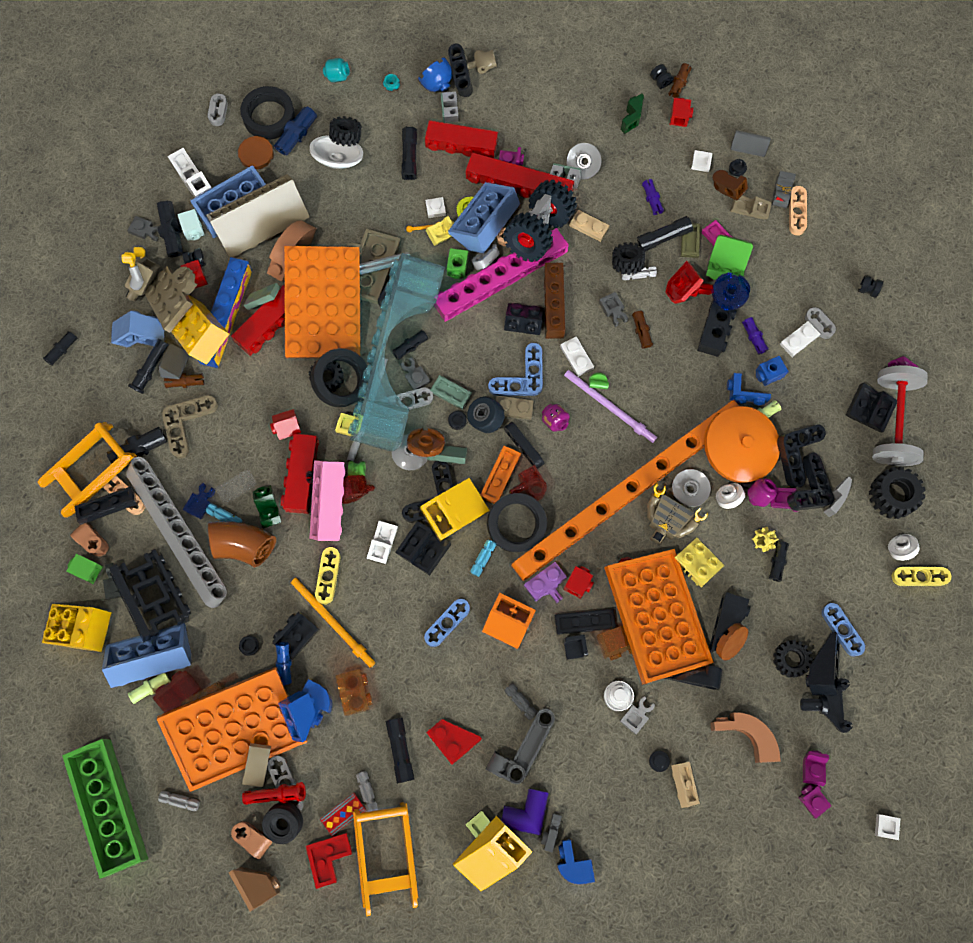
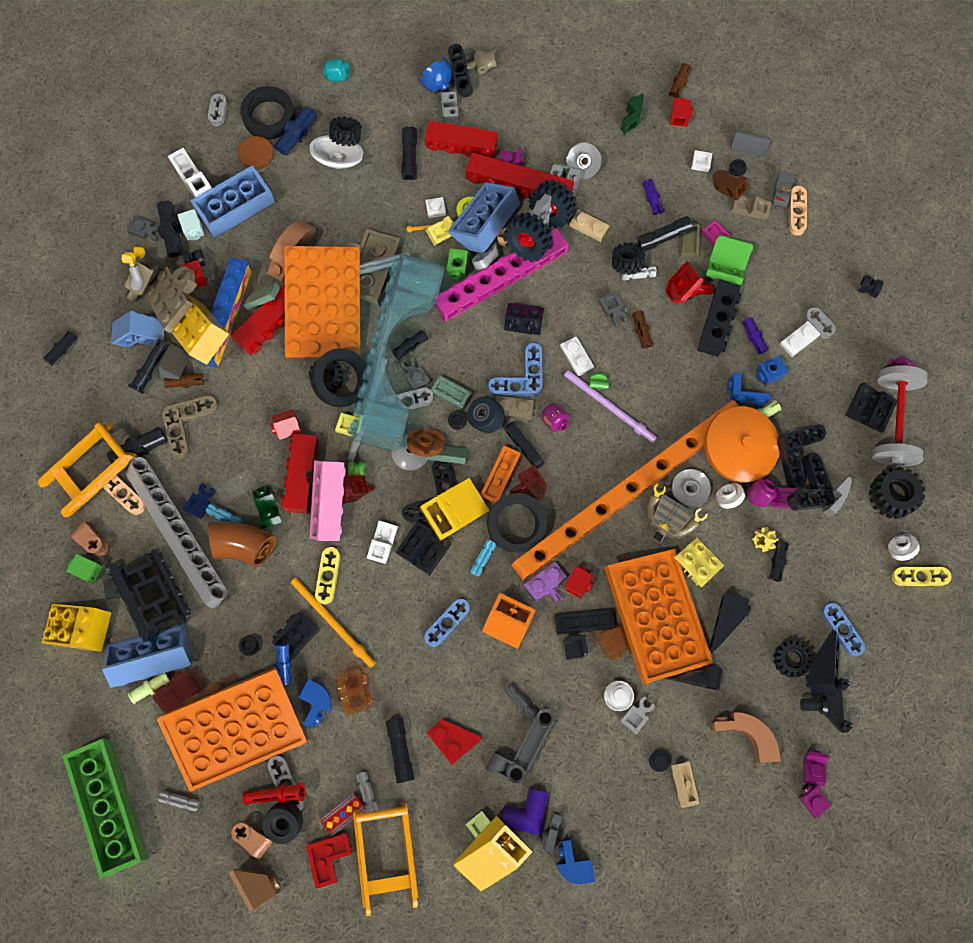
(105, 505): black tile -> none
(256, 765): dark tan slope -> none
(258, 216): brick -> none
(298, 714): blue slope -> none
(391, 78): teal plate -> none
(554, 301): reddish brown brick -> none
(661, 76): black wheel -> none
(726, 300): clear blue plate -> none
(732, 643): dark orange tile -> none
(887, 827): white plate -> none

